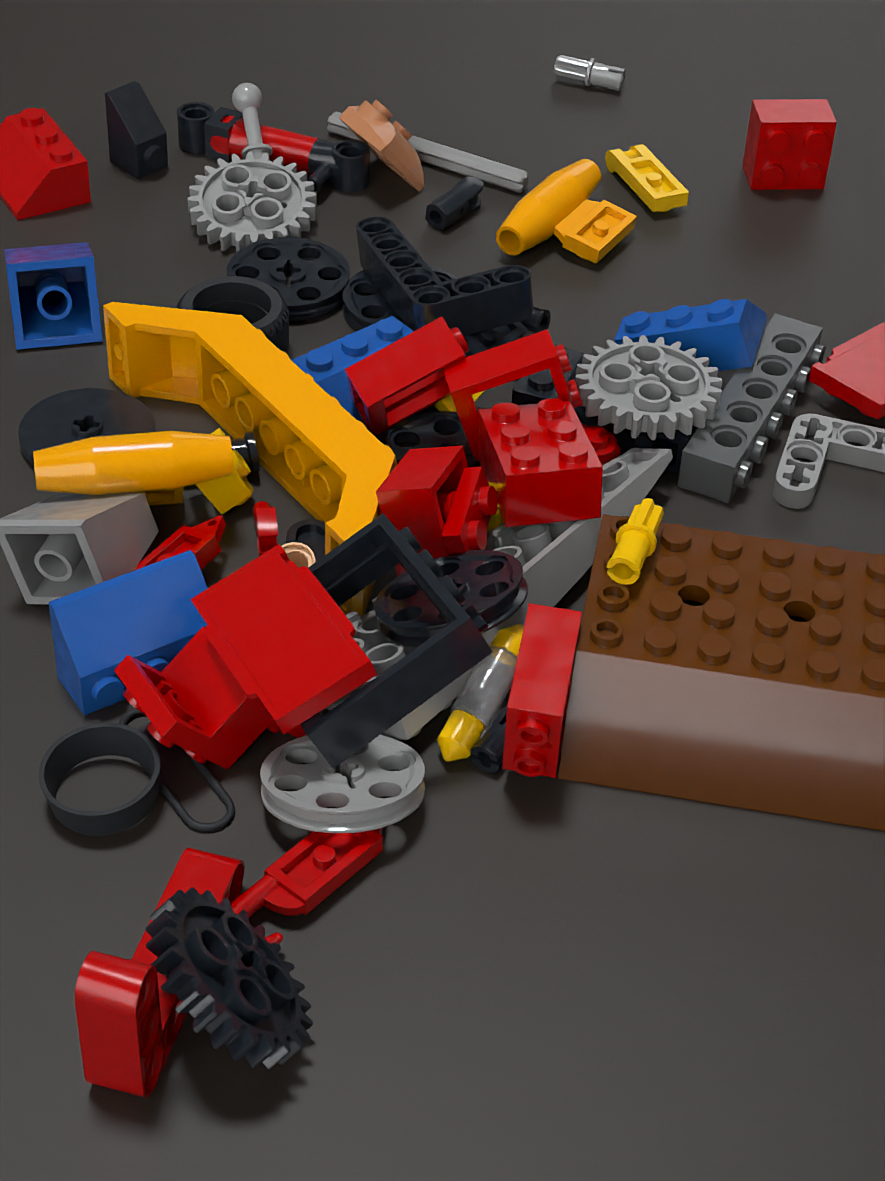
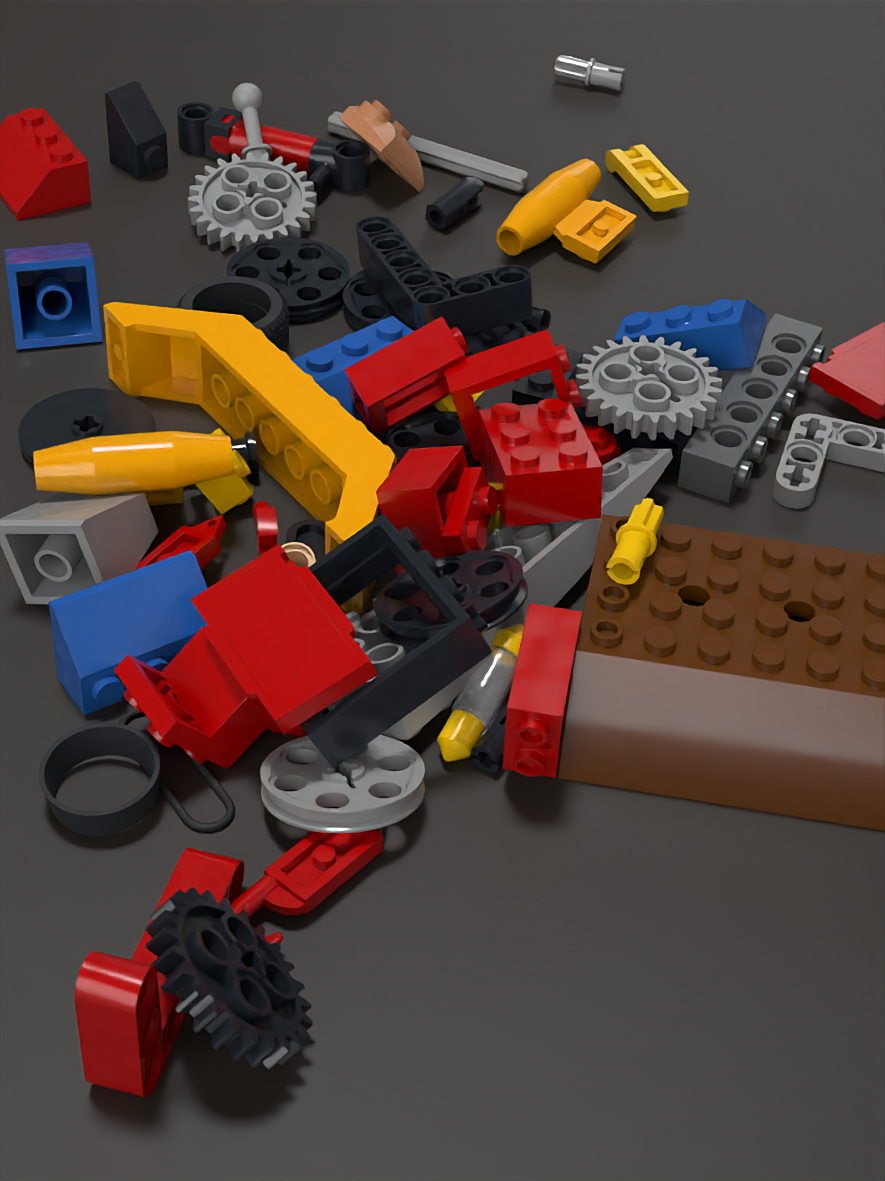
(788, 144): red brick -> none

